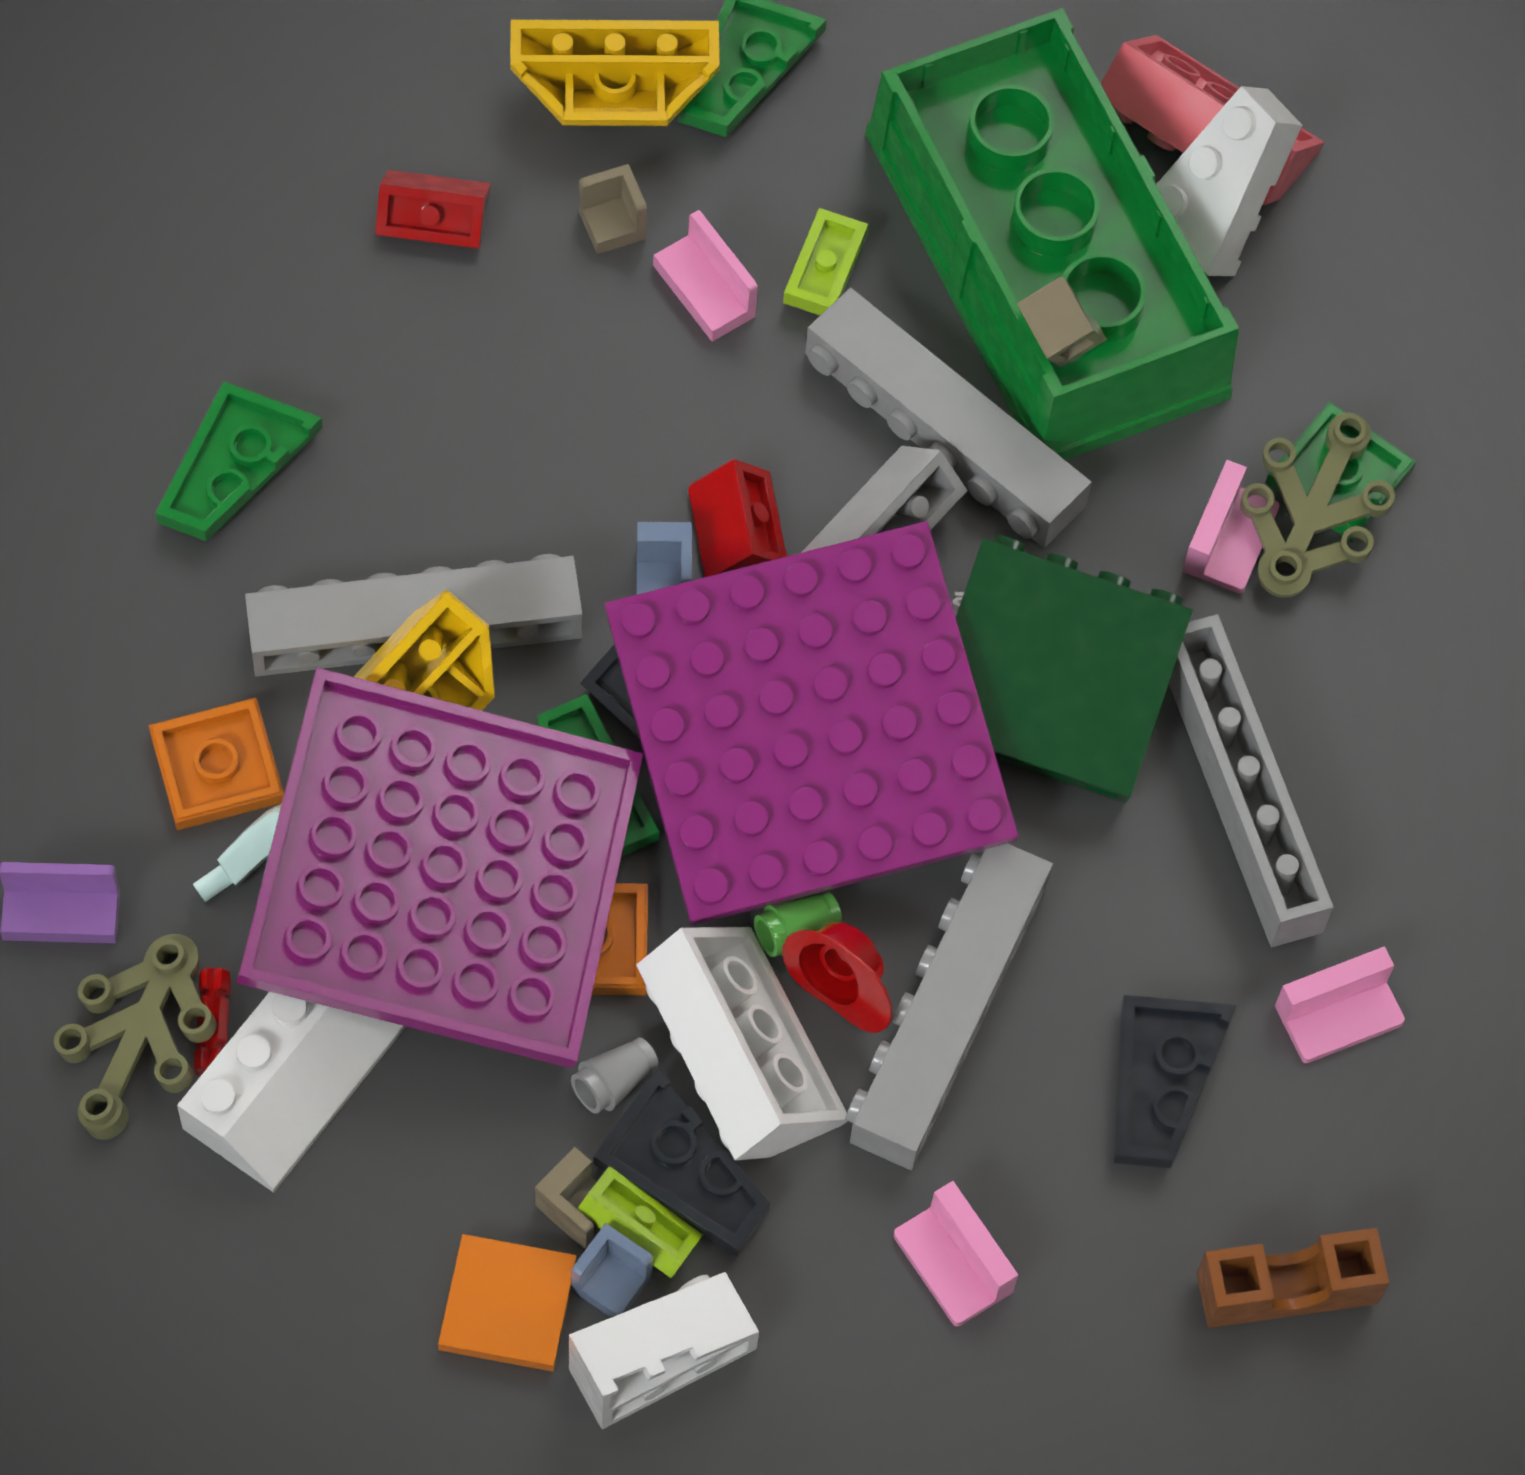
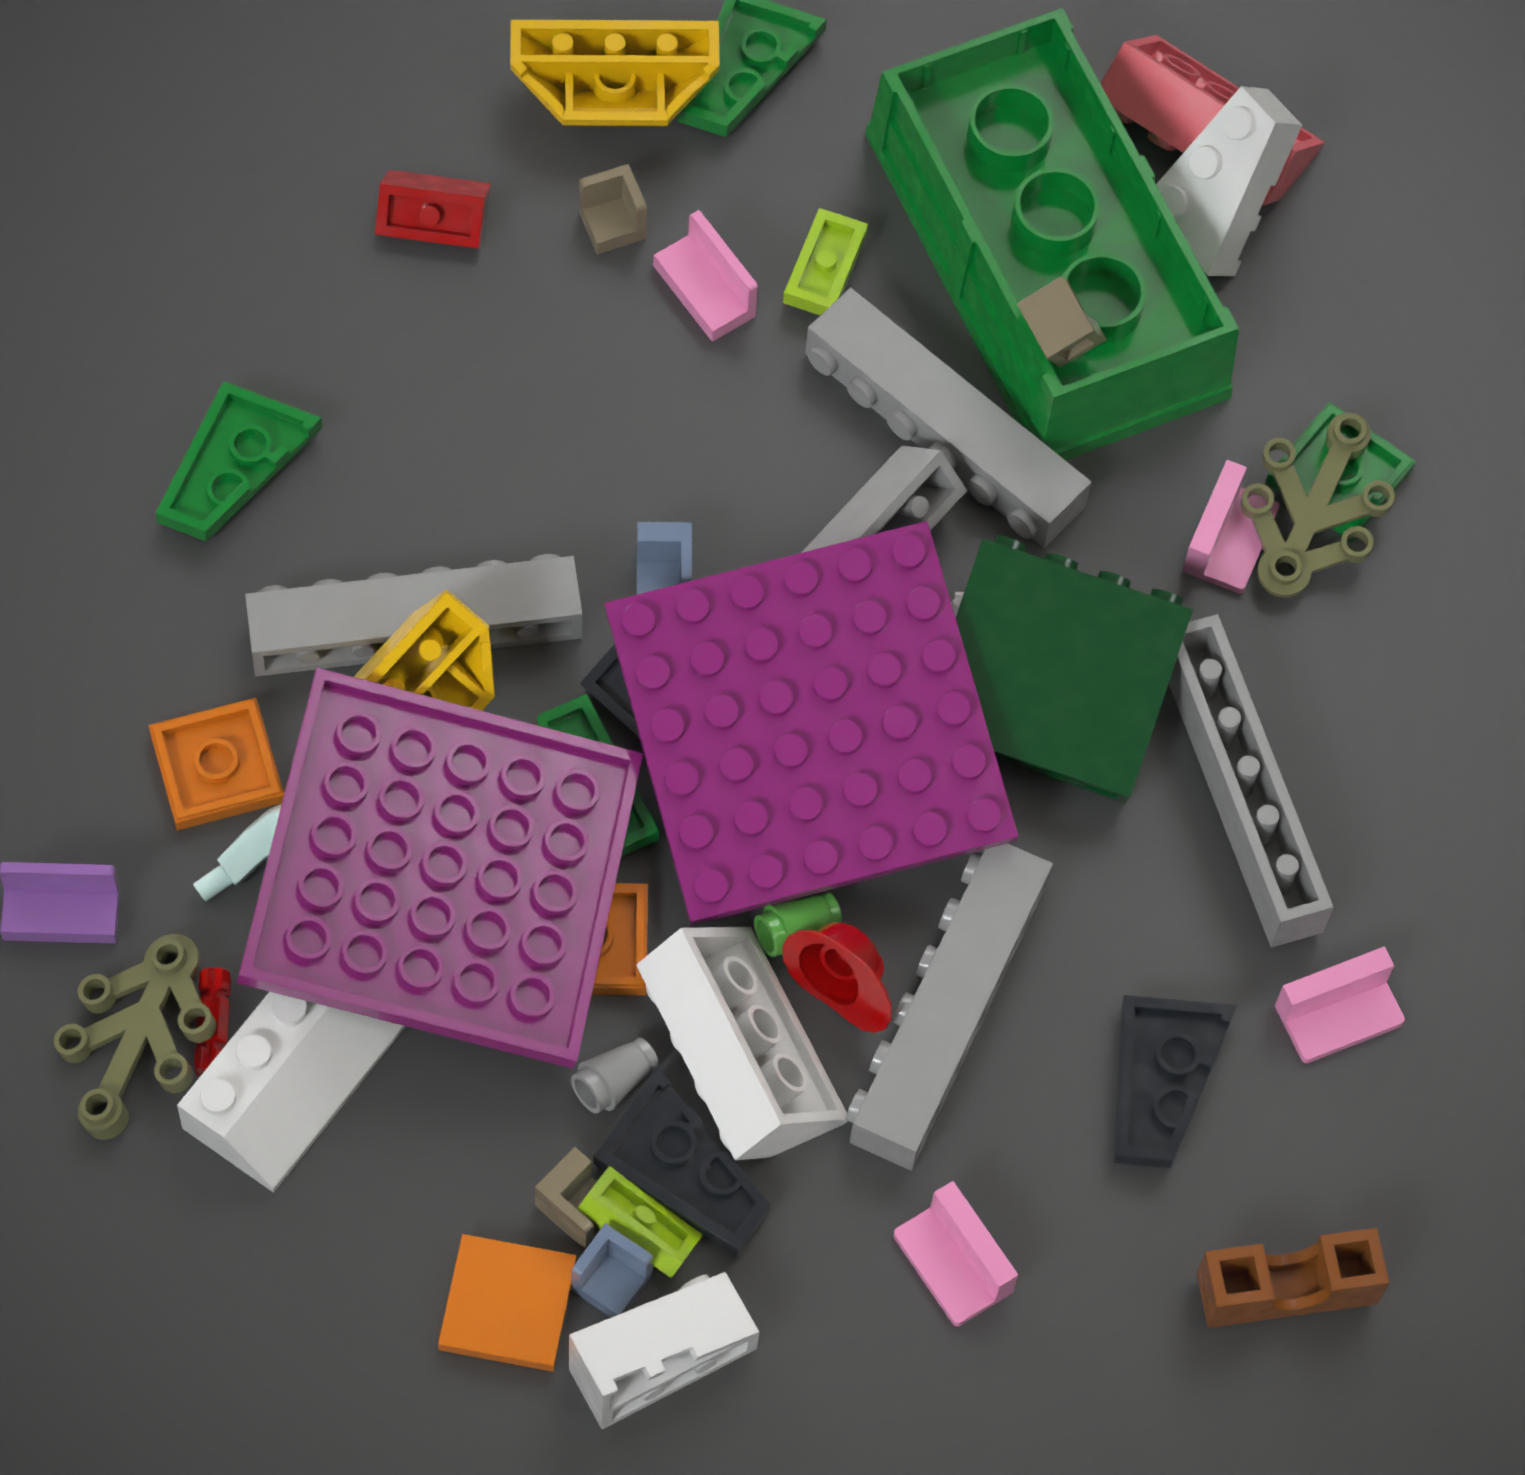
(736, 518): red panel -> none

